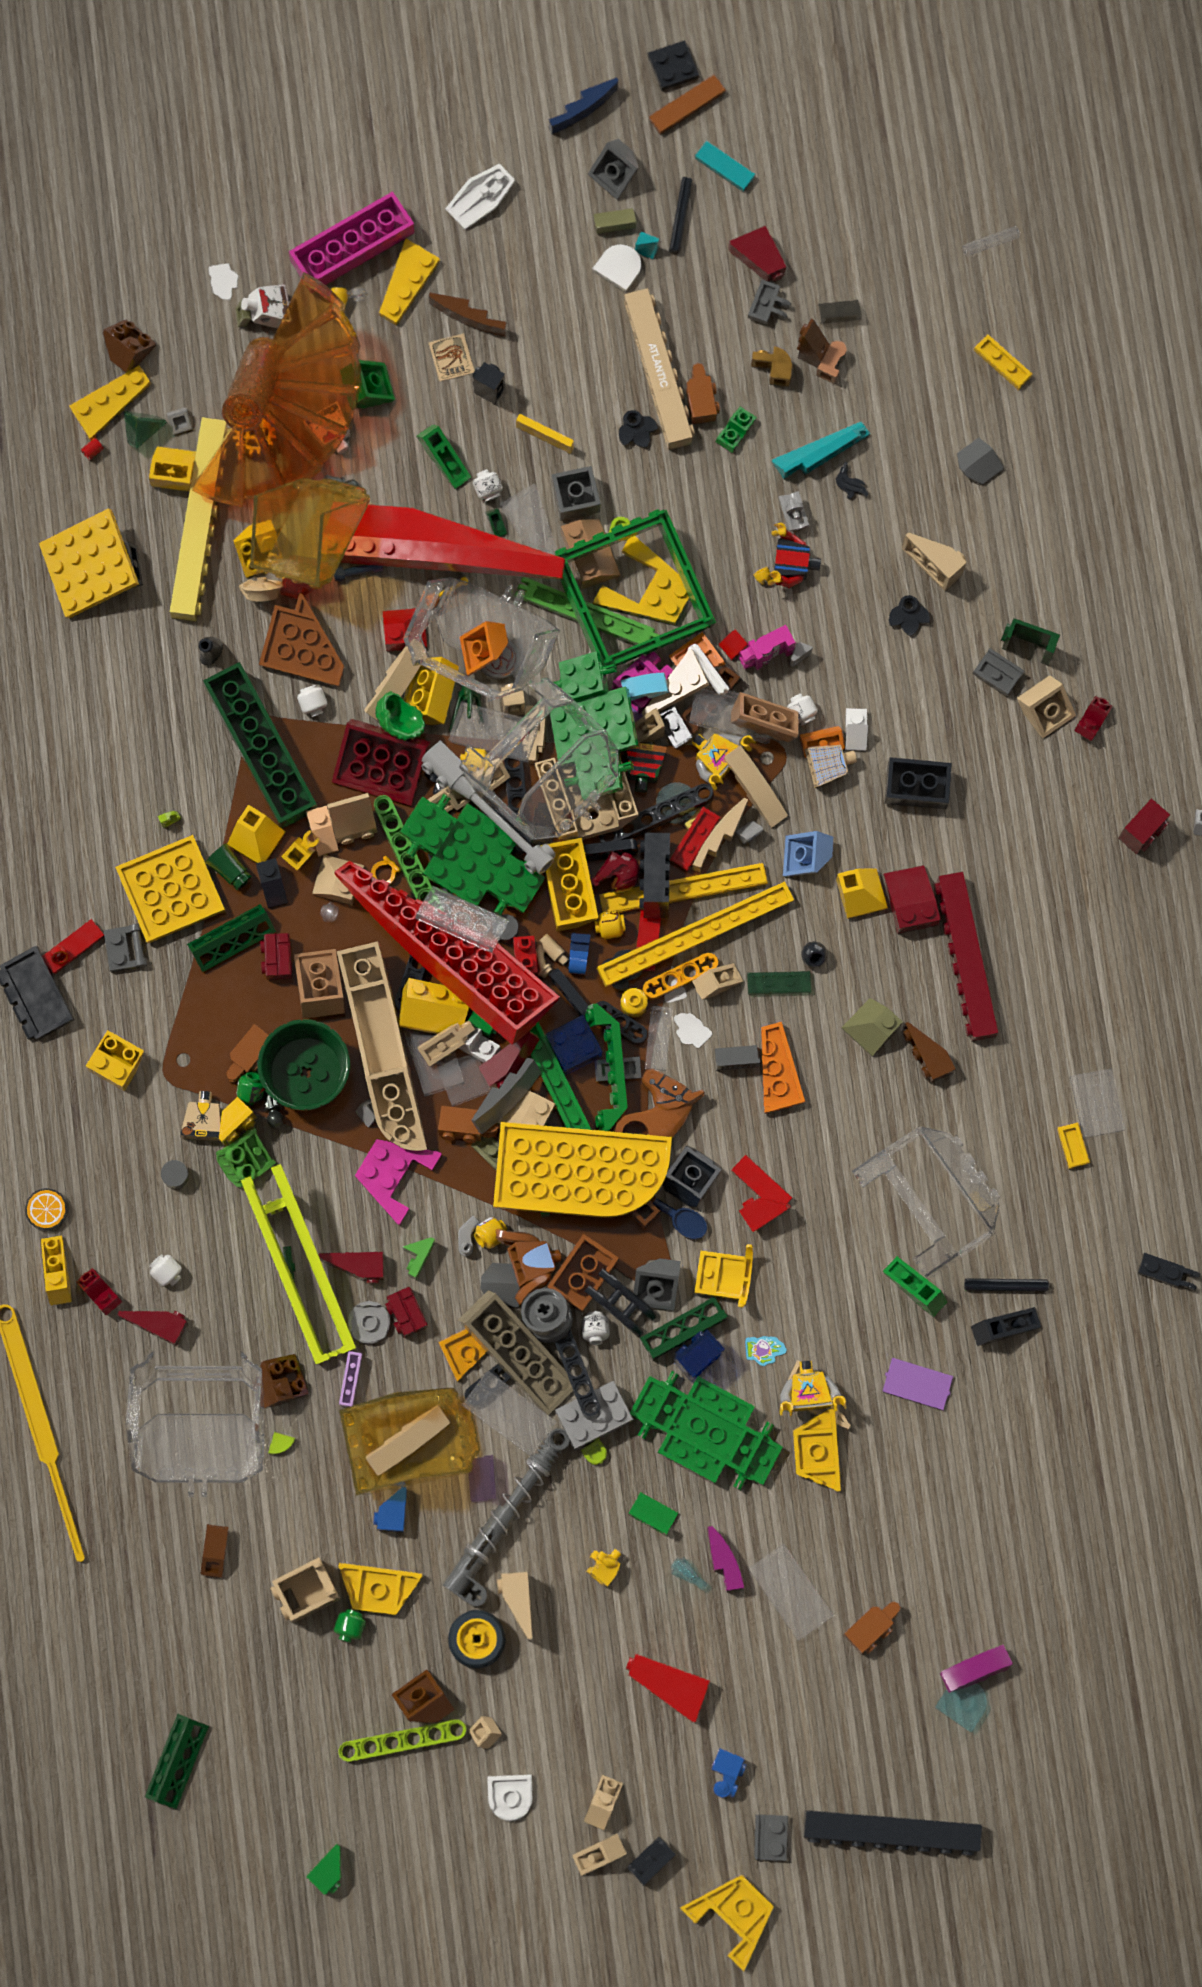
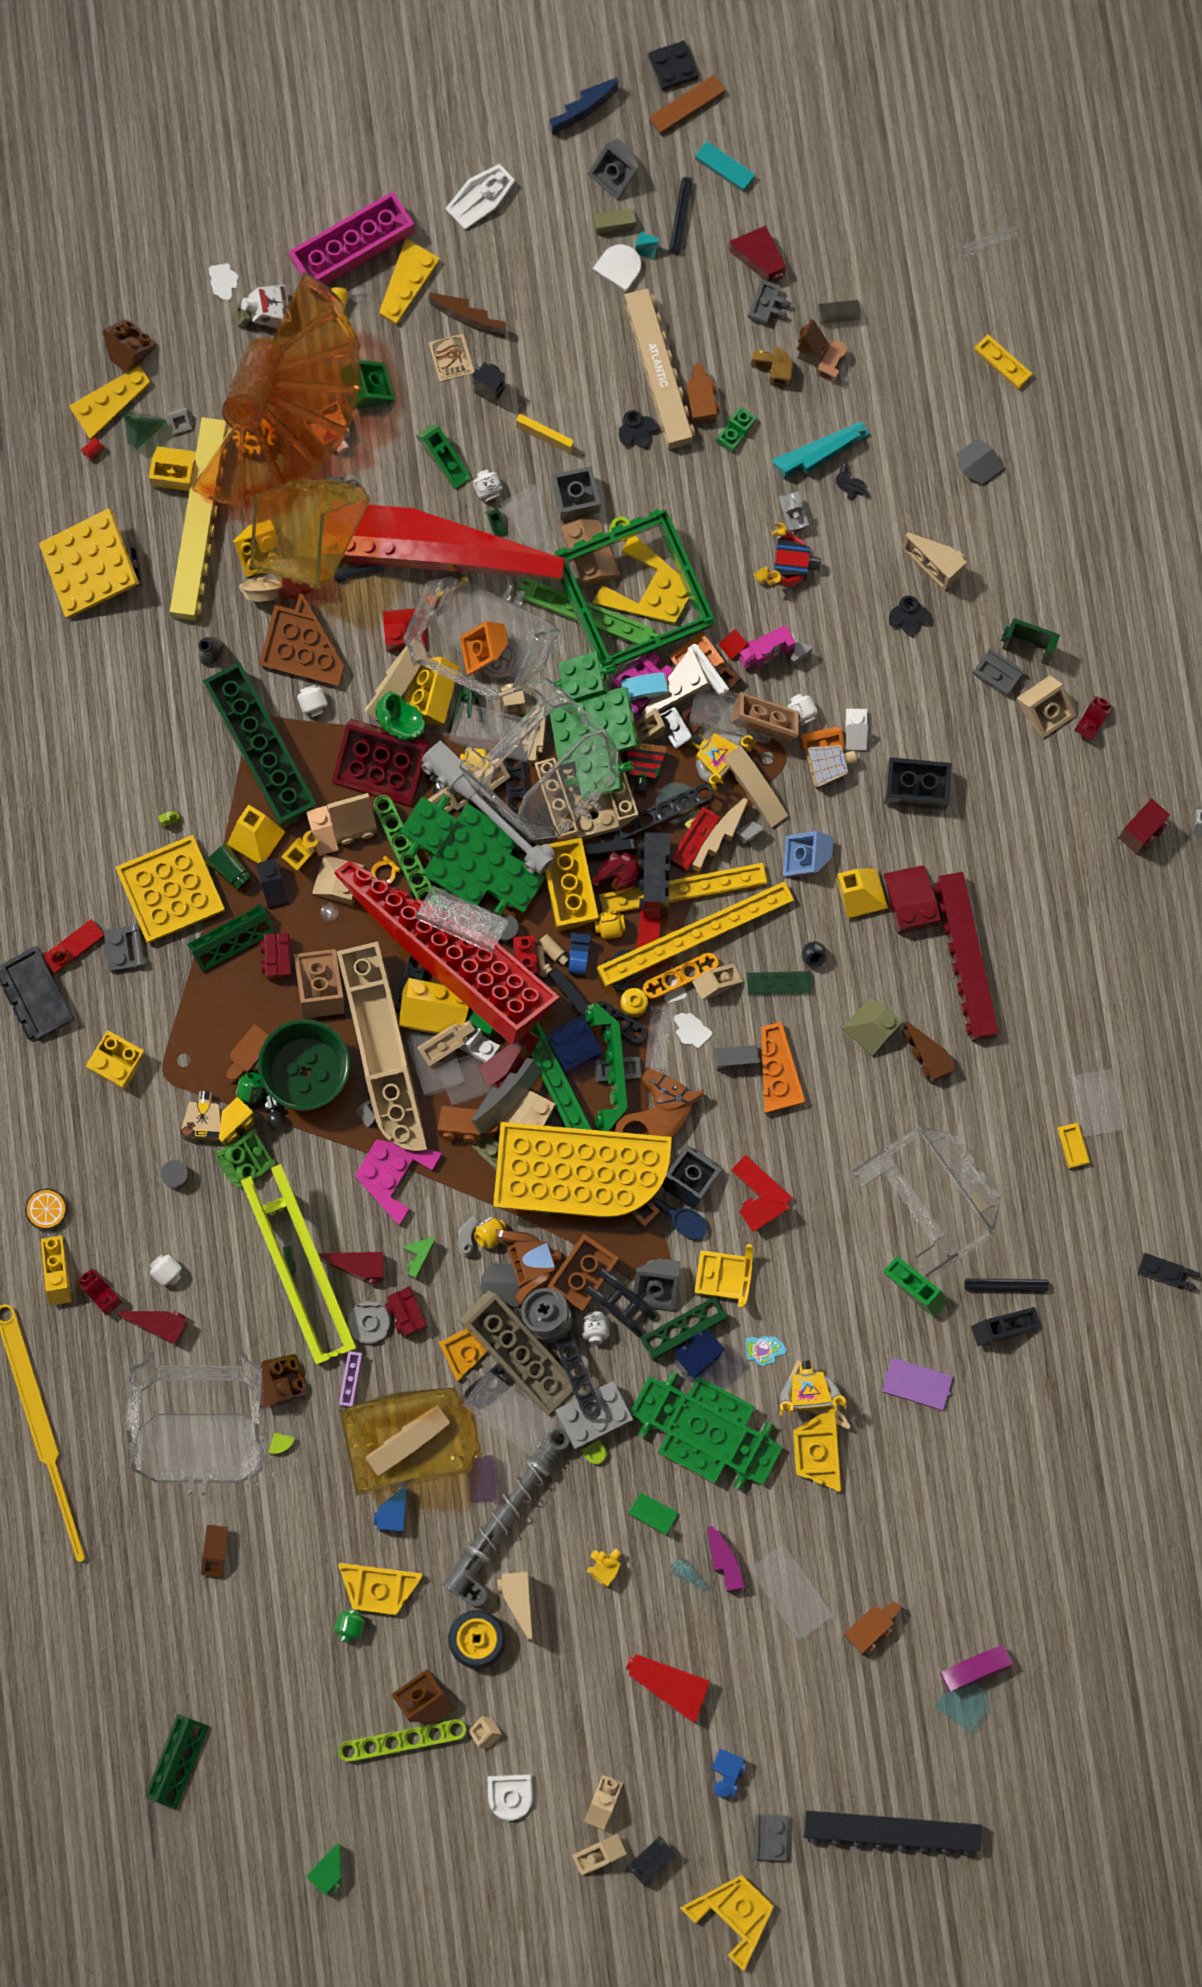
(311, 1588): tan container -> none

